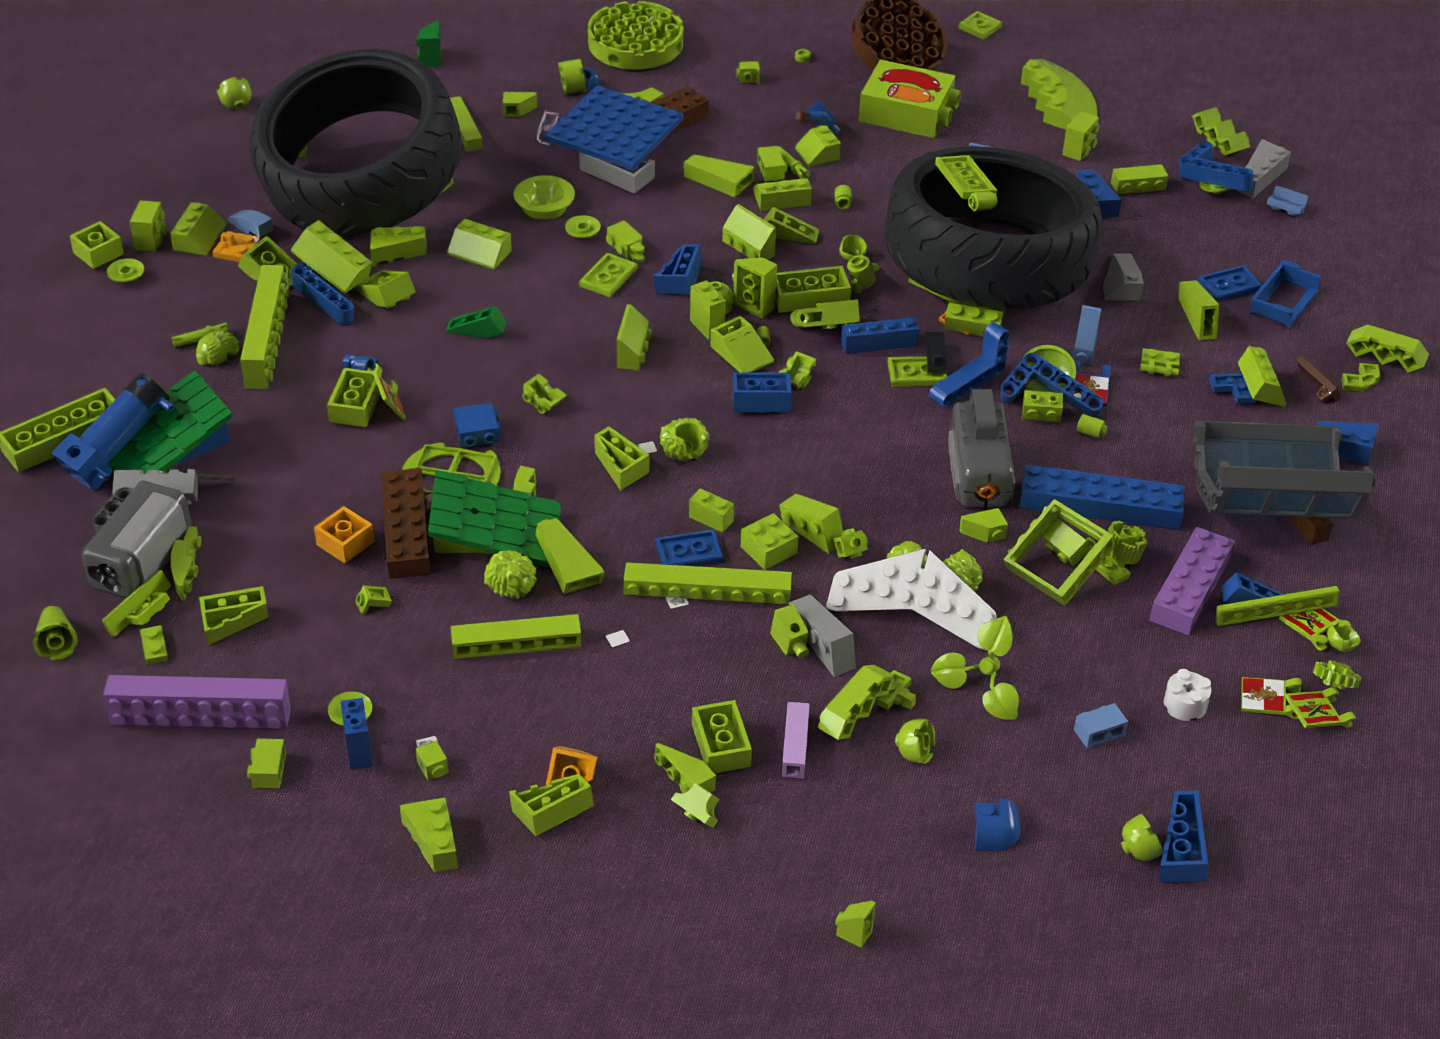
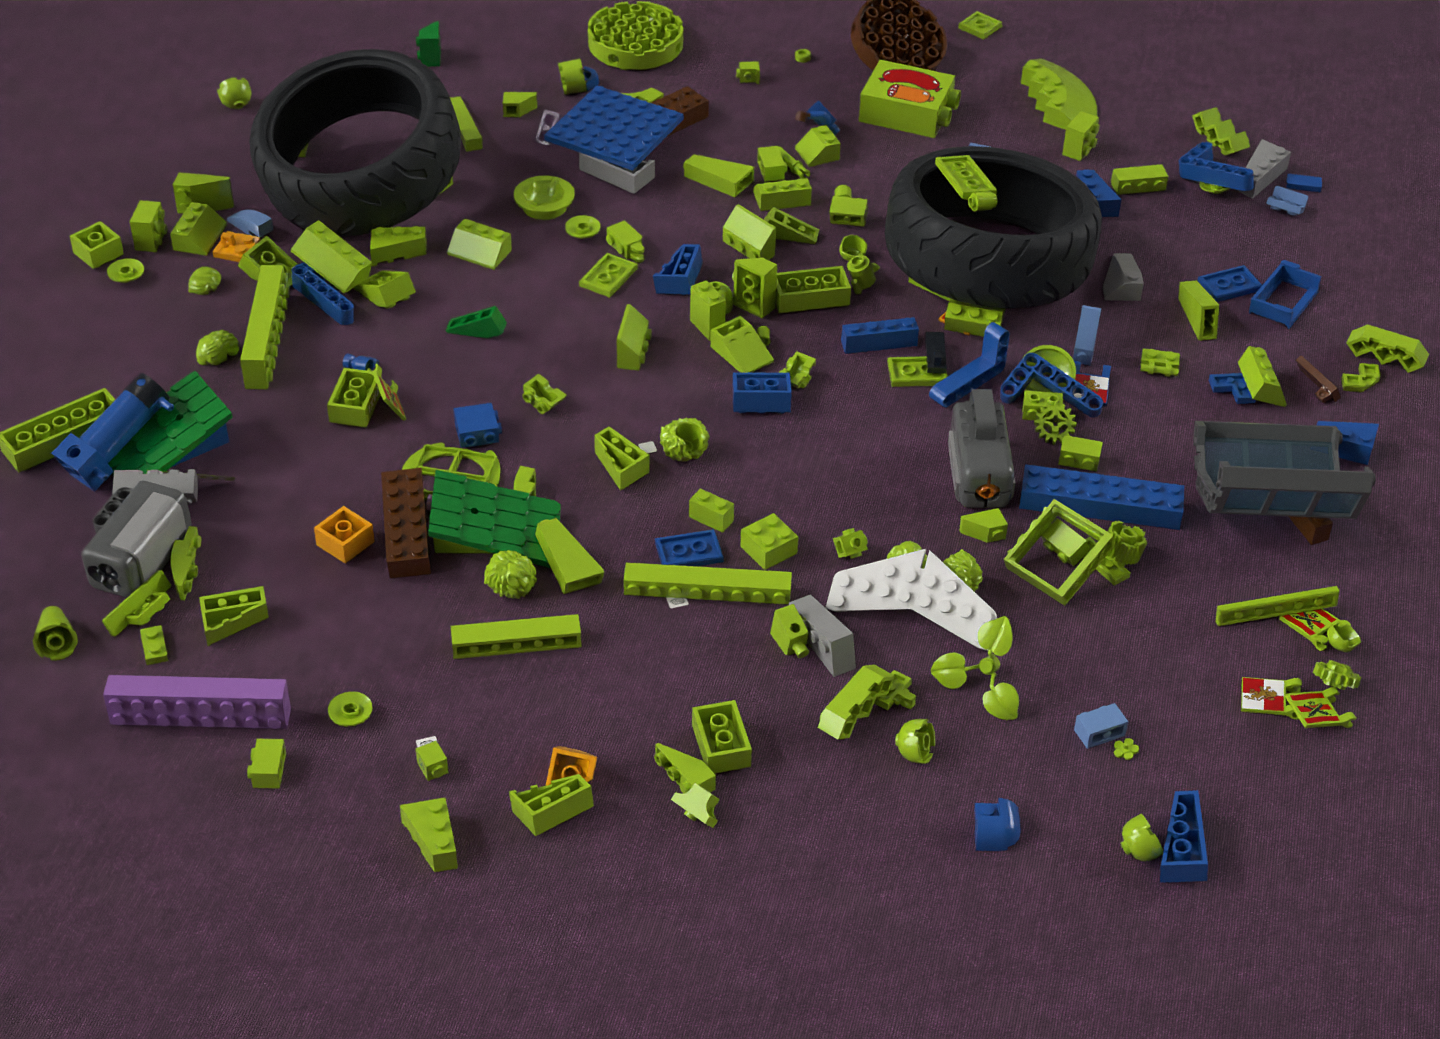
(195, 336): lime pin -> none
(203, 189): none -> lime slope
(204, 280): none -> lime hair
(356, 733): blue window -> none
(372, 596): lime bracket -> none
(617, 638): white sticker -> none
(795, 740): lavender brick -> none
(813, 520): lime wedge -> none
(827, 314): lime brick -> none
(848, 211): none -> lime brick
(856, 922): lime slope -> none
(1047, 423): none -> lime gear
(1080, 453): none -> lime brick
(1091, 426): lime brick -> none
(1125, 749): none -> lime plant
(1187, 695): white brick -> none
(1192, 581): medium lavender brick -> none
(1241, 588): blue slope -> none
(1304, 182): none -> blue tile

